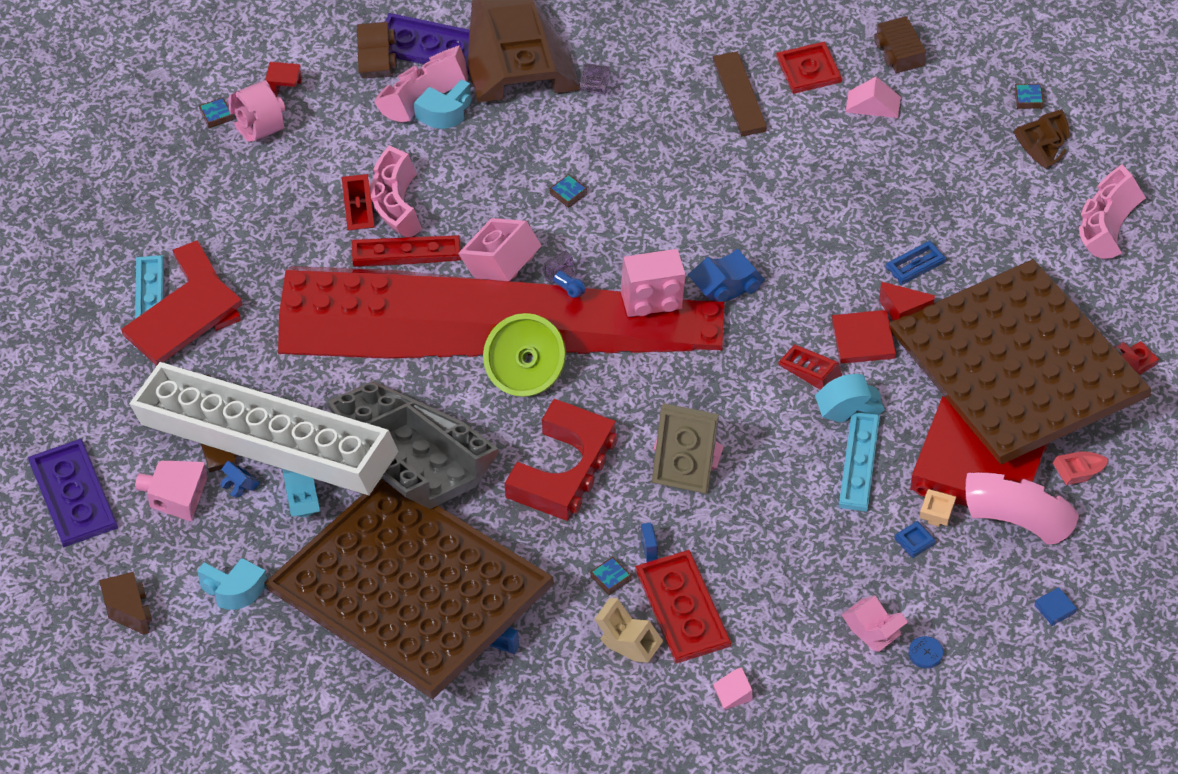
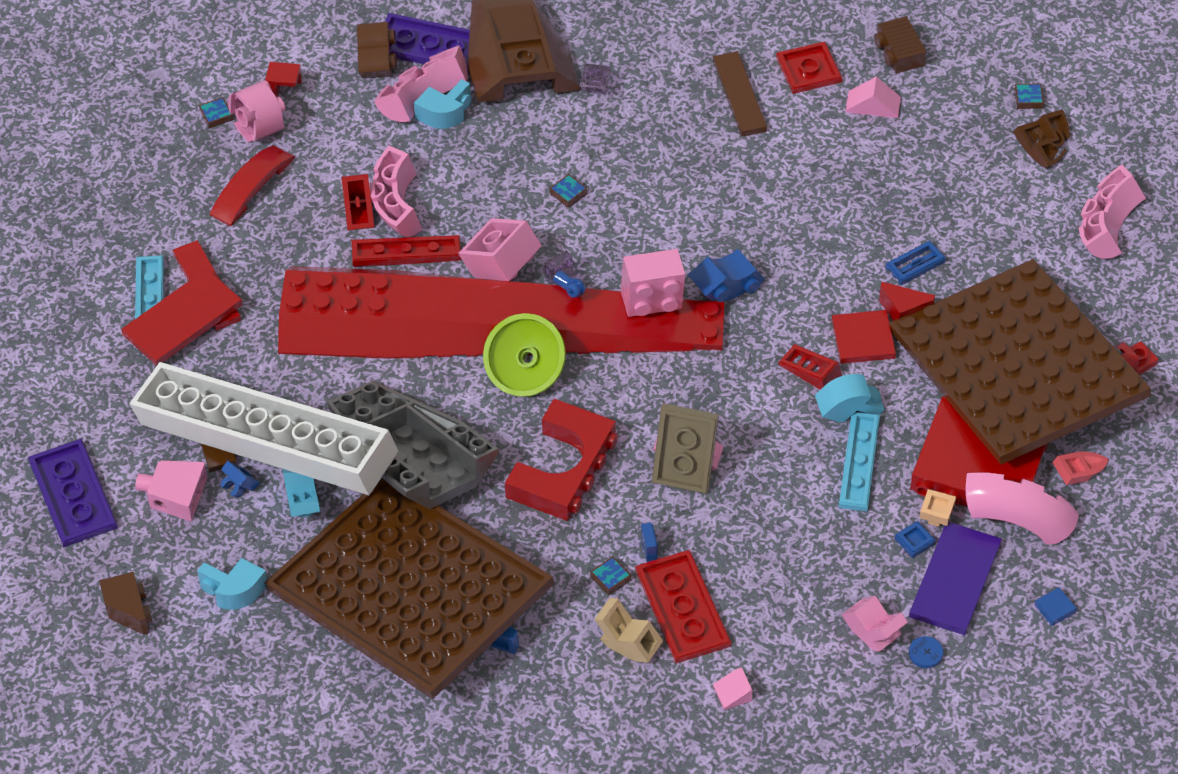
(247, 182): none -> red slope
(955, 578): none -> dark purple tile

